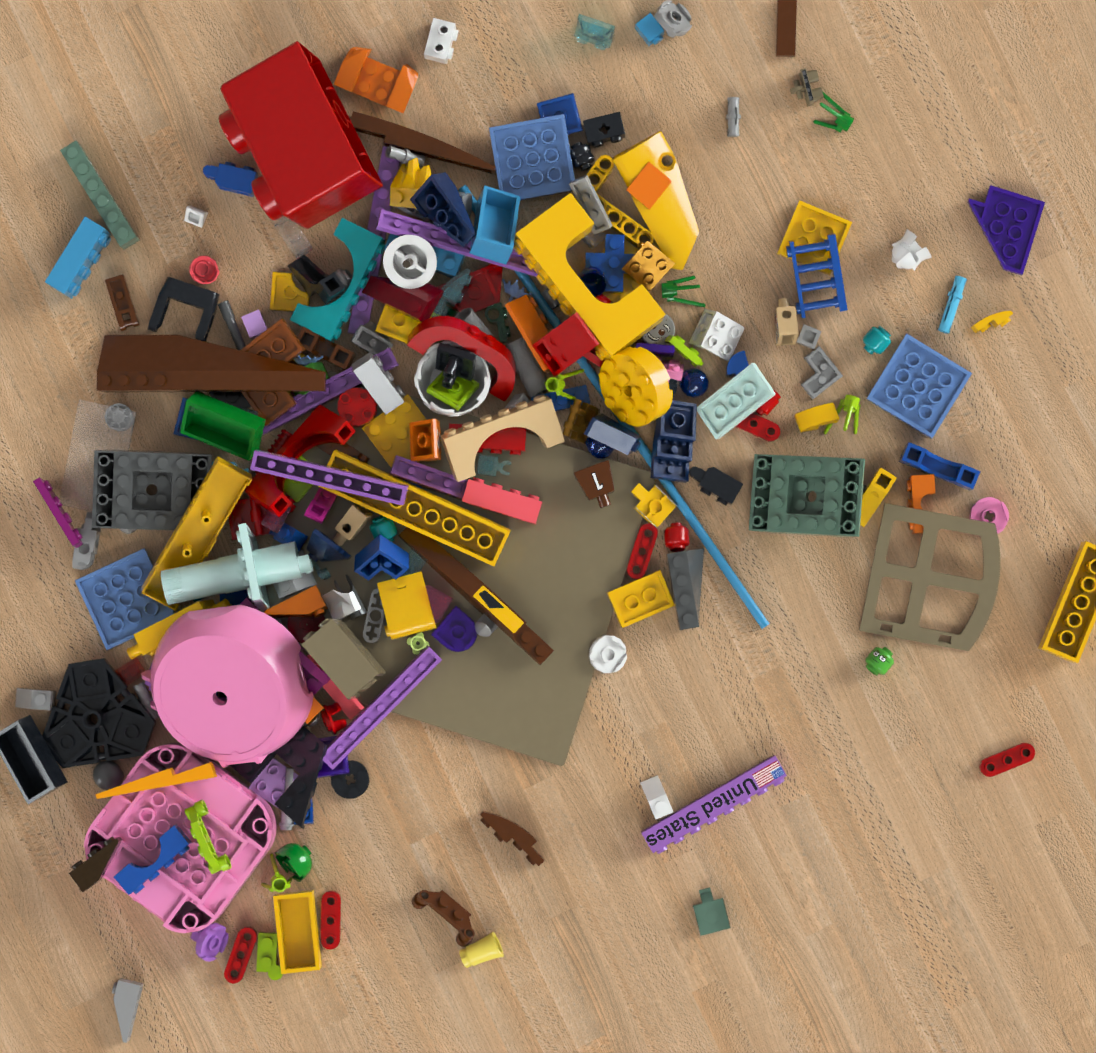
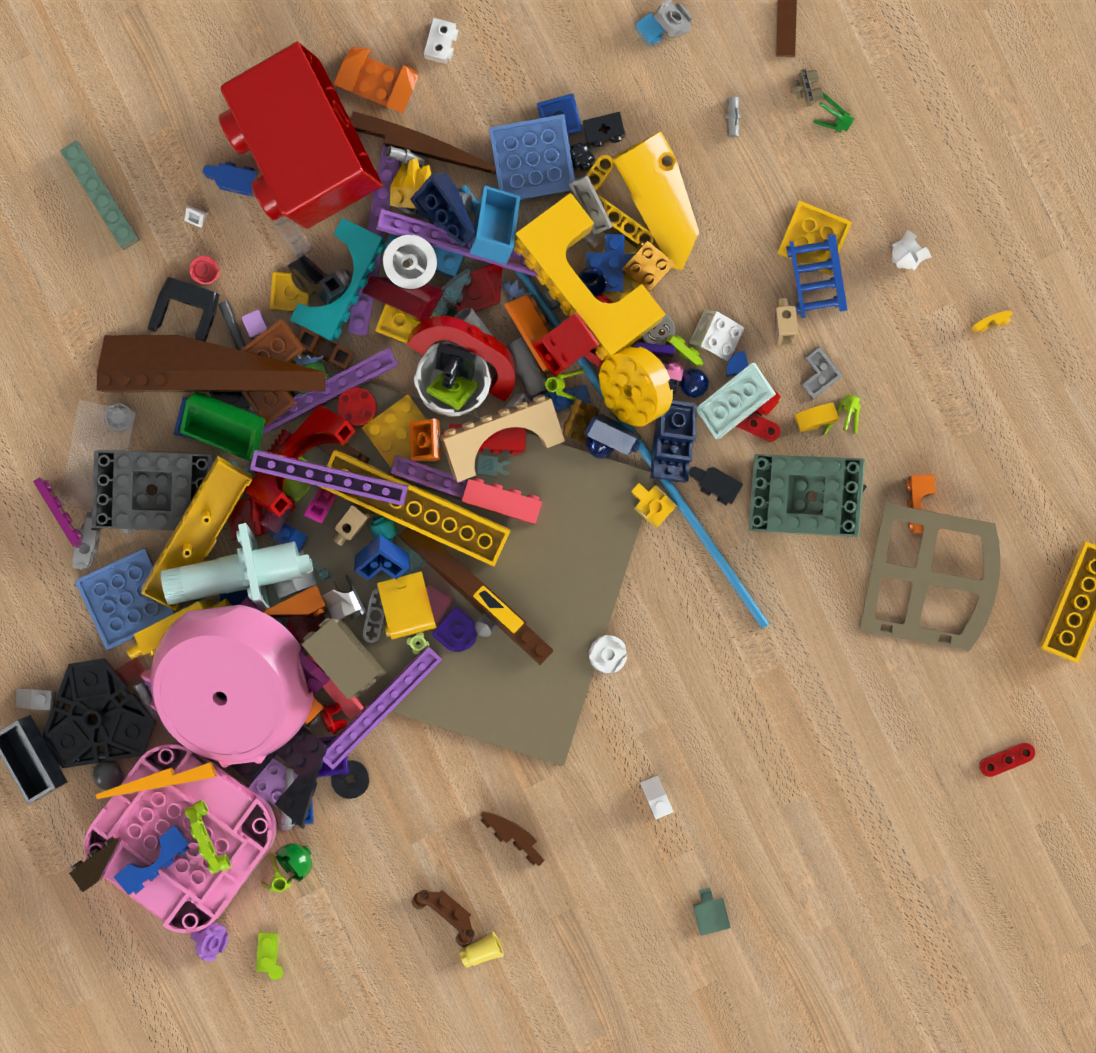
(78, 258): dark azure piece -> none
(122, 301): reddish brown plate -> none
(126, 1004): light grey slope -> none
(235, 961): red plate -> none
(297, 931): yellow piece -> none
(325, 549): dark blue wedge -> none
(333, 911): red plate -> none
(369, 340): light grey slope -> none
(378, 382): brick -> none
(504, 331): clear green plate -> none
(594, 32): clear light blue slope -> none
(596, 482): reddish brown torso -> none
(640, 598): yellow plate -> none
(642, 542): red plate -> none
(649, 185): orange window -> none
(670, 289): green plant -> none
(676, 537): red head -> none
(686, 583): dark grey wedge -> none
(713, 804): medium lavender brick -> none
(808, 336): light grey plate -> none
(875, 493): yellow slope -> none
(876, 340): teal head -> none
(879, 661): bright green head -> none
(919, 386): medium blue plate -> none
(941, 468): blue arch -> none
(955, 296): medium azure pin -> none
(994, 506): bright pink plate -> none
(1009, 225): dark purple wing -> none

